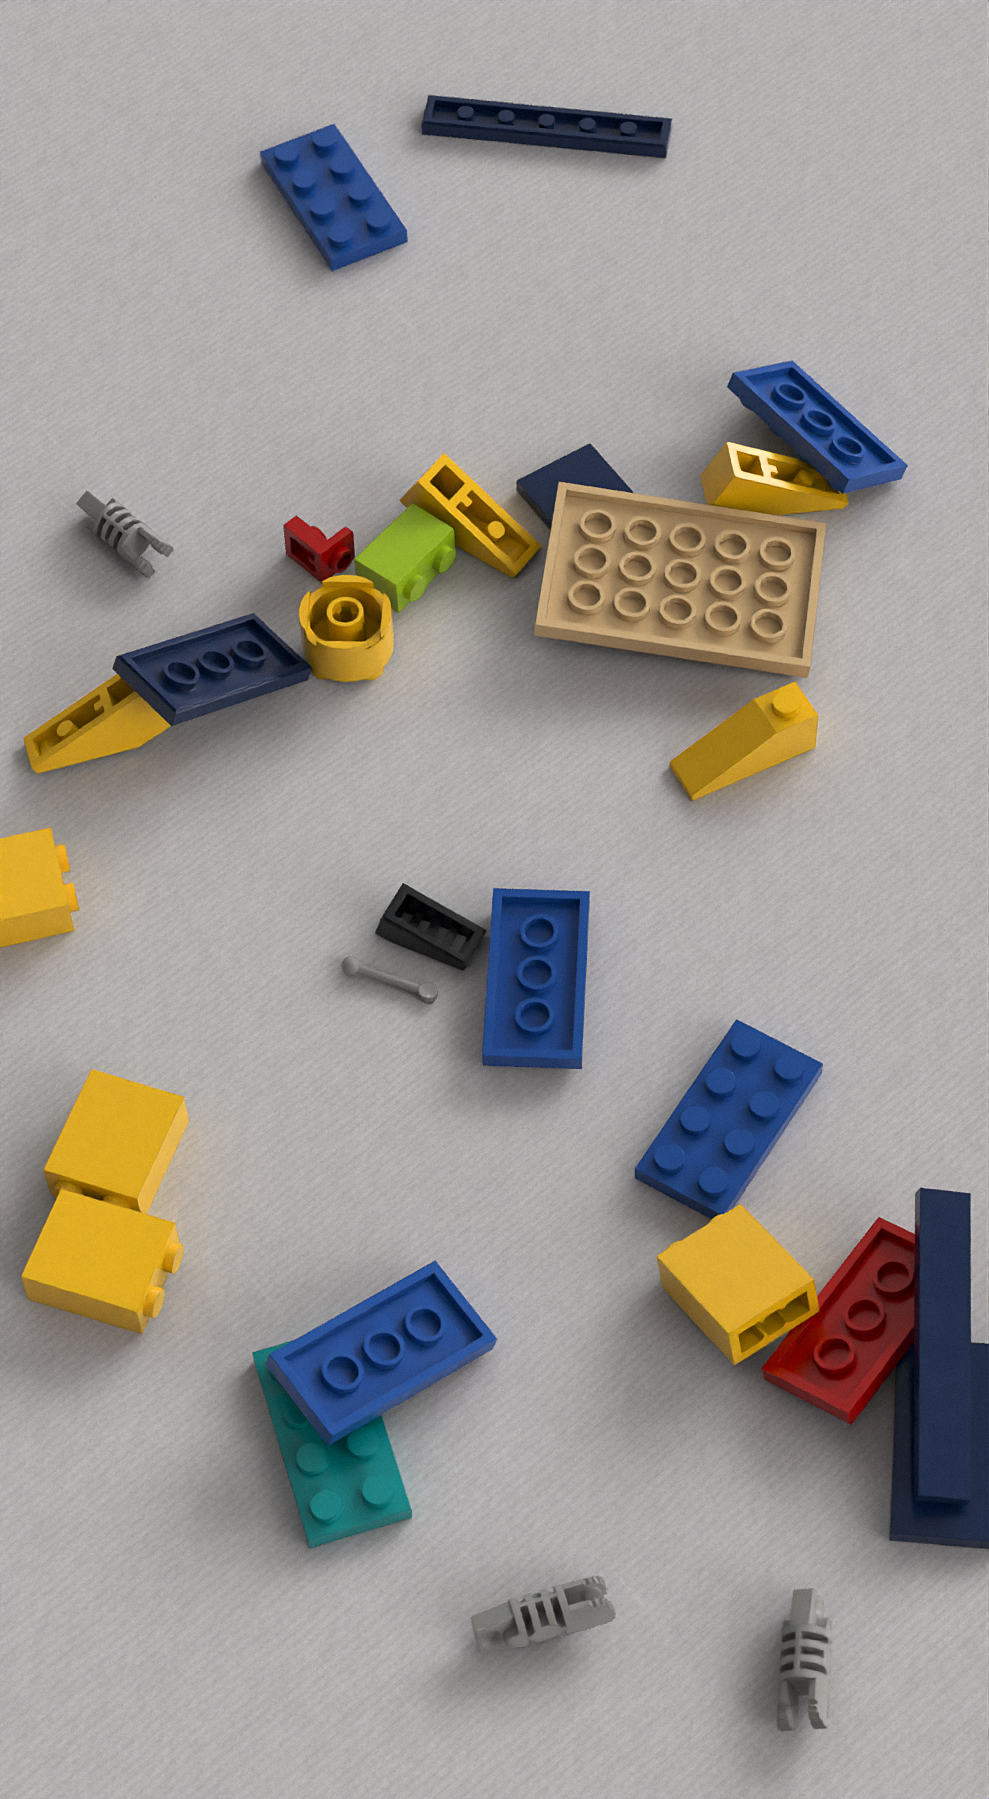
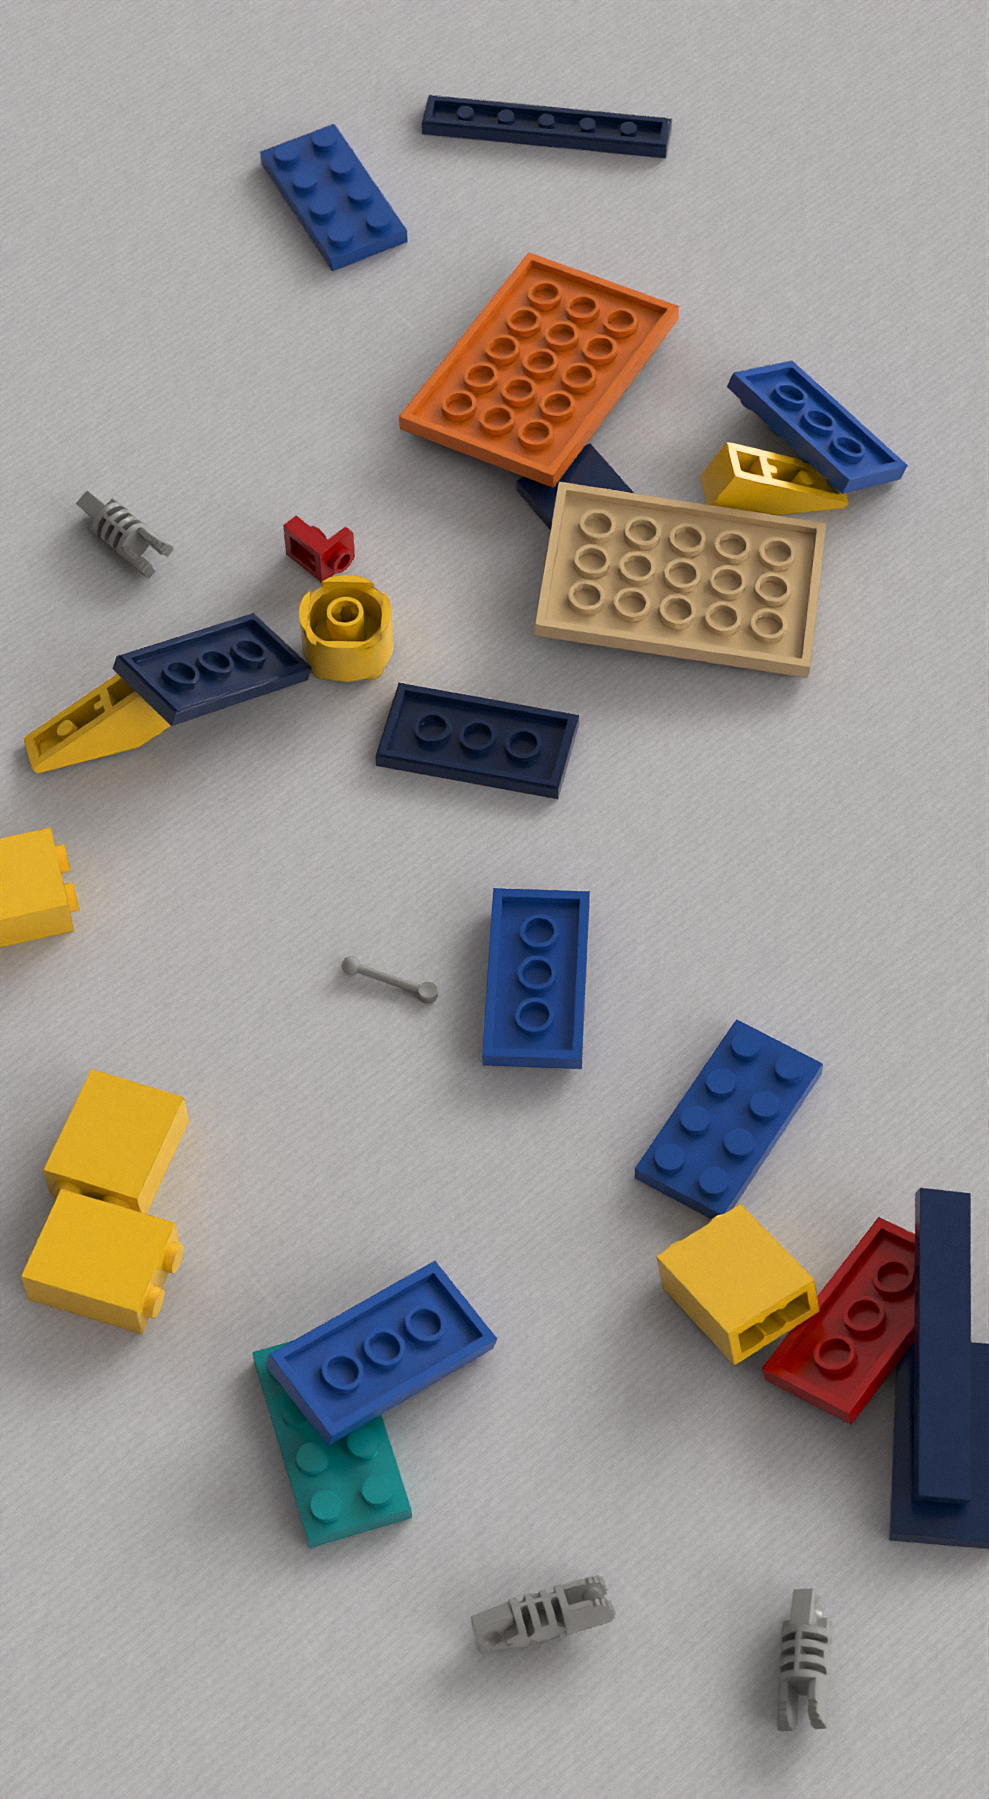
(408, 556): lime brick -> none
(424, 908): black slope -> none
(477, 740): none -> dark blue tile
(478, 520): yellow slope -> none
(539, 369): none -> orange plate
(748, 742): yellow slope -> none

